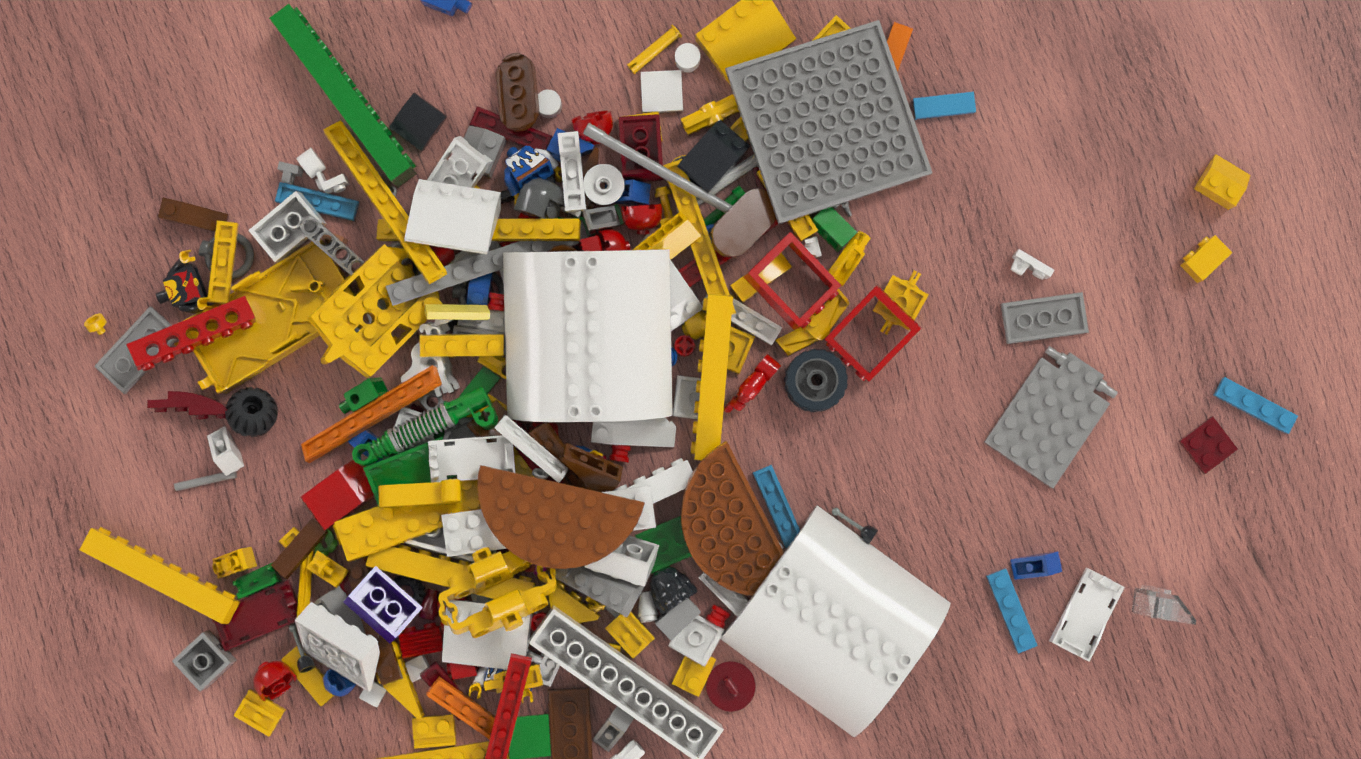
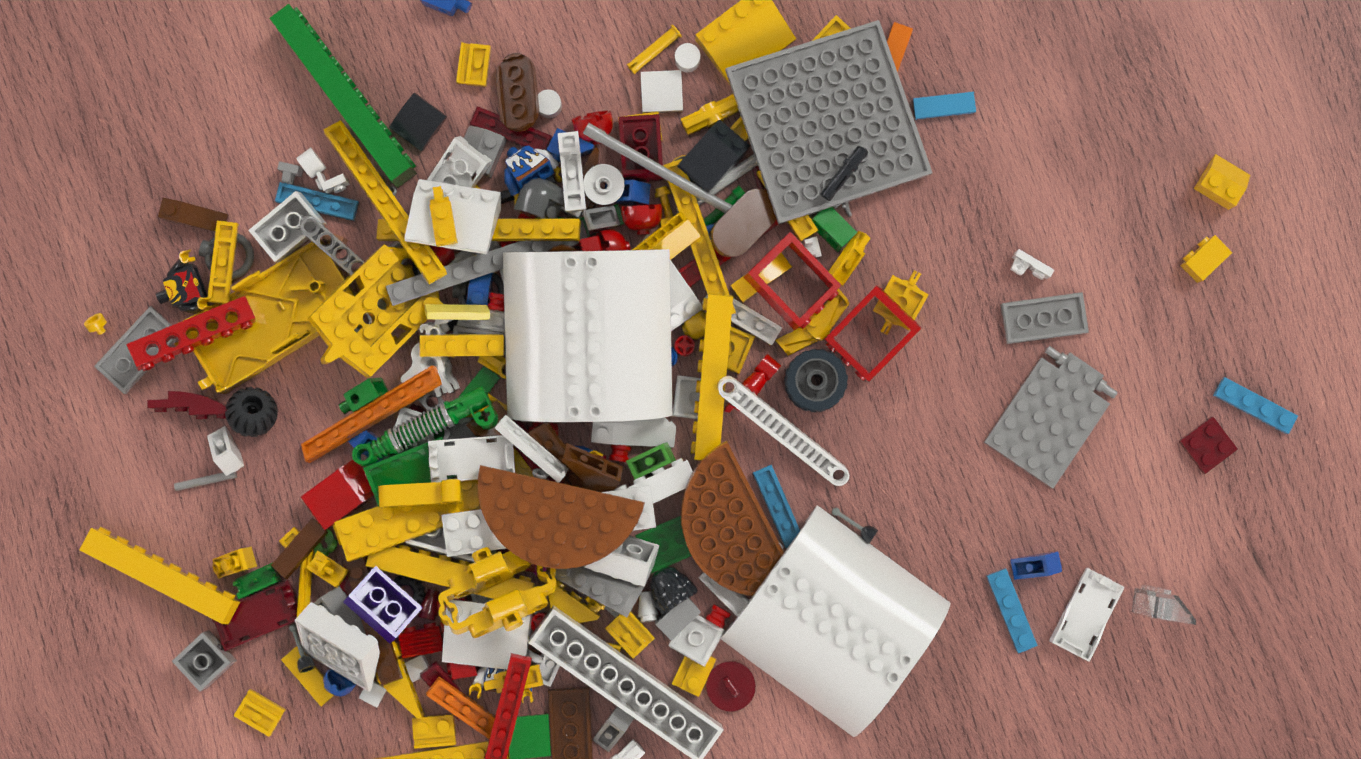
(273, 679): red cylinder -> none
(442, 218): none -> yellow hinge
(473, 64): none -> yellow plate
(651, 460): none -> bright green brick
(783, 430): none -> white gear
(849, 166): none -> black pin

